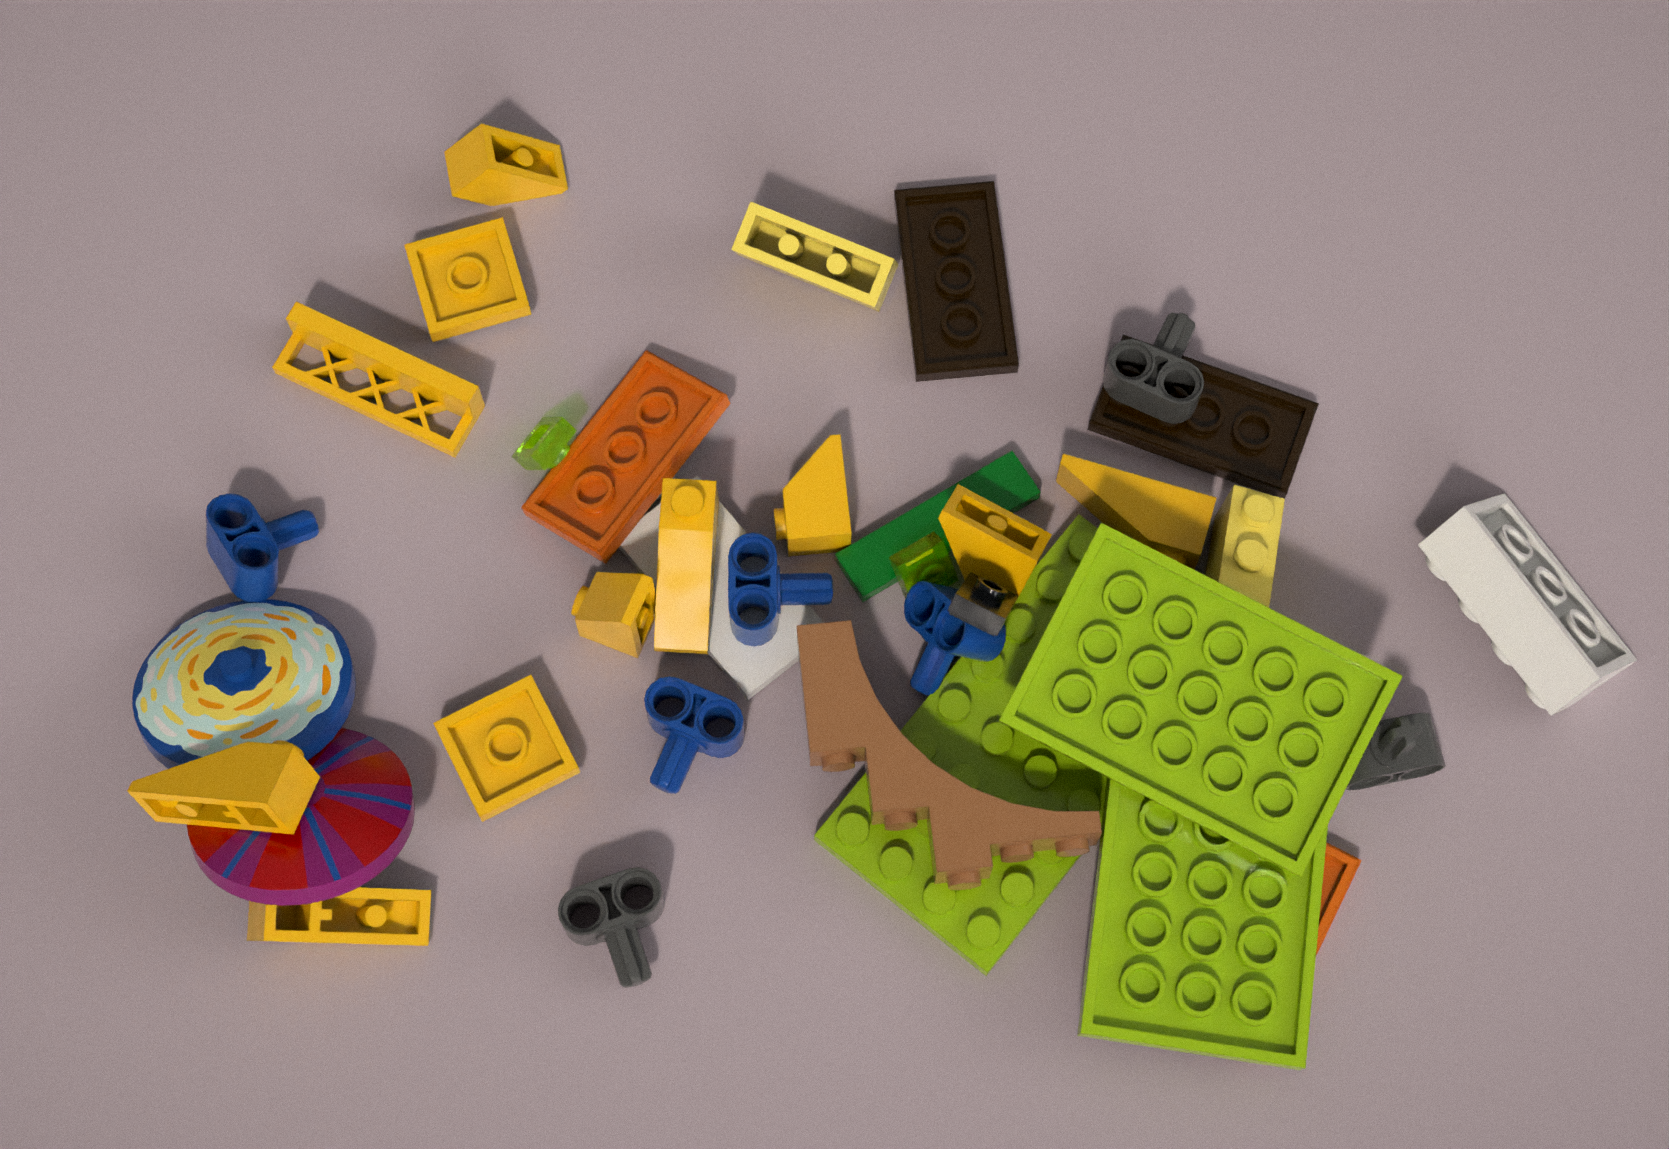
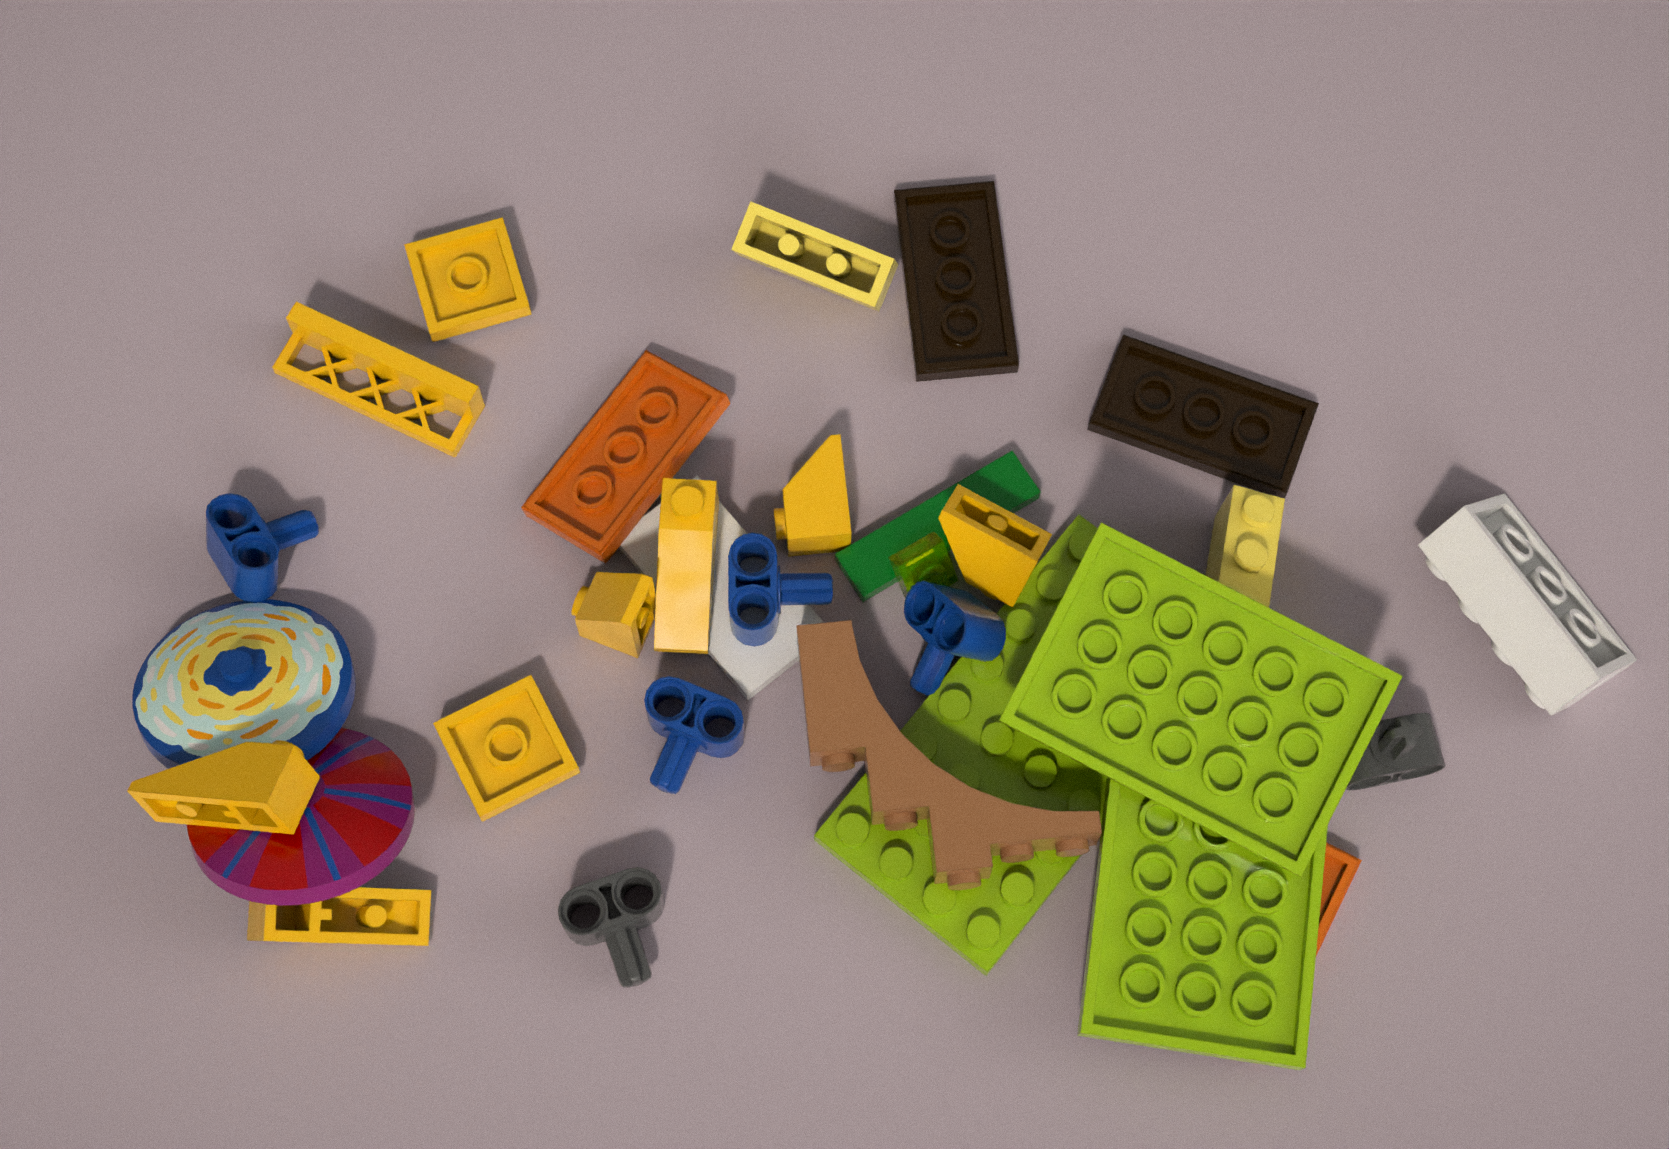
(504, 167): yellow slope -> none
(545, 444): clear neon green plate -> none
(982, 604): plate -> none
(1145, 509): yellow slope -> none
(1159, 369): dark grey beam -> none

